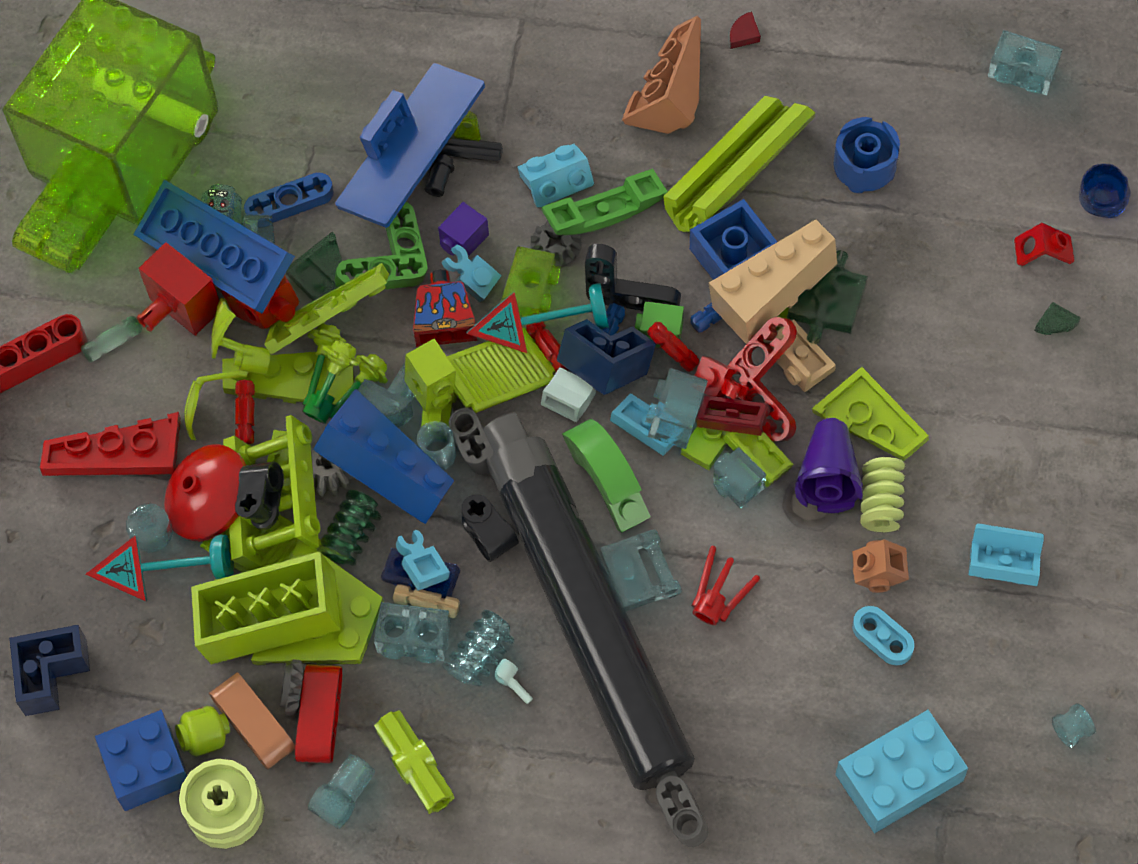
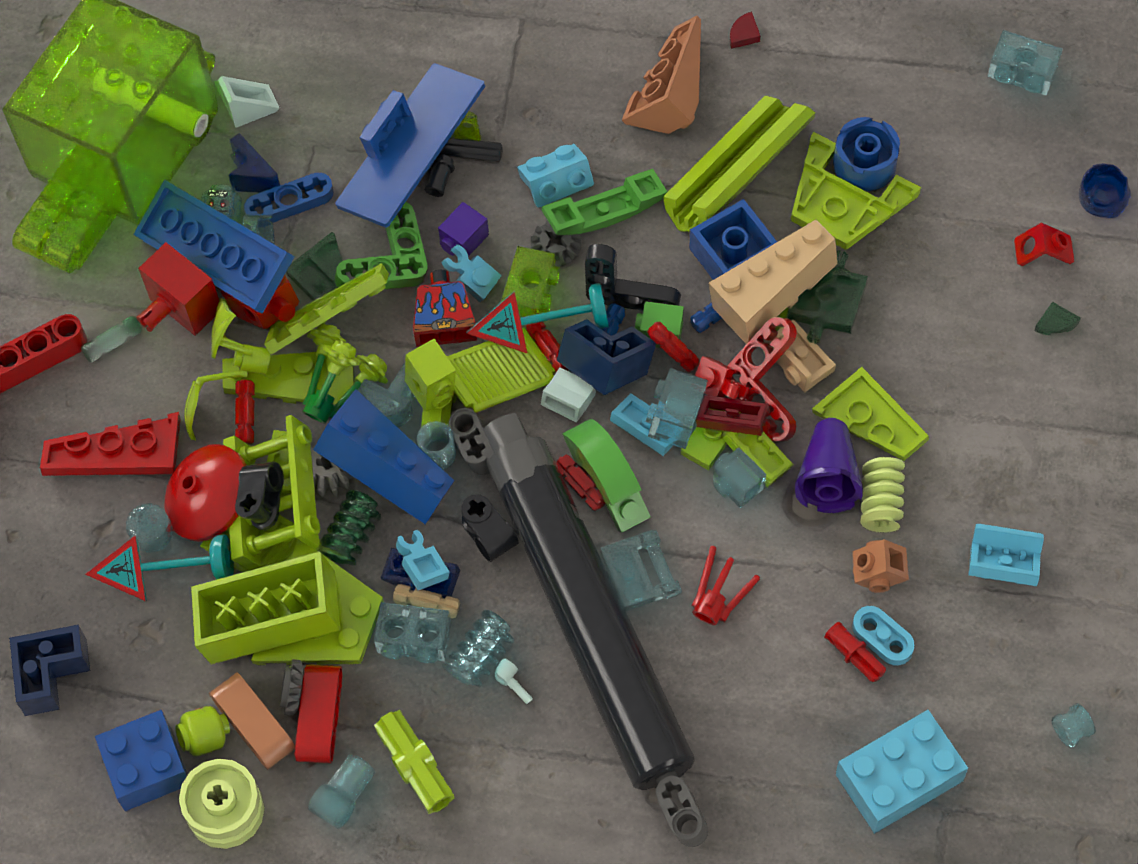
(246, 99): none -> light aqua slope
(253, 171): none -> clear blue slope
(580, 482): none -> red axle
(840, 206): none -> lime wing
(855, 652): none -> red axle

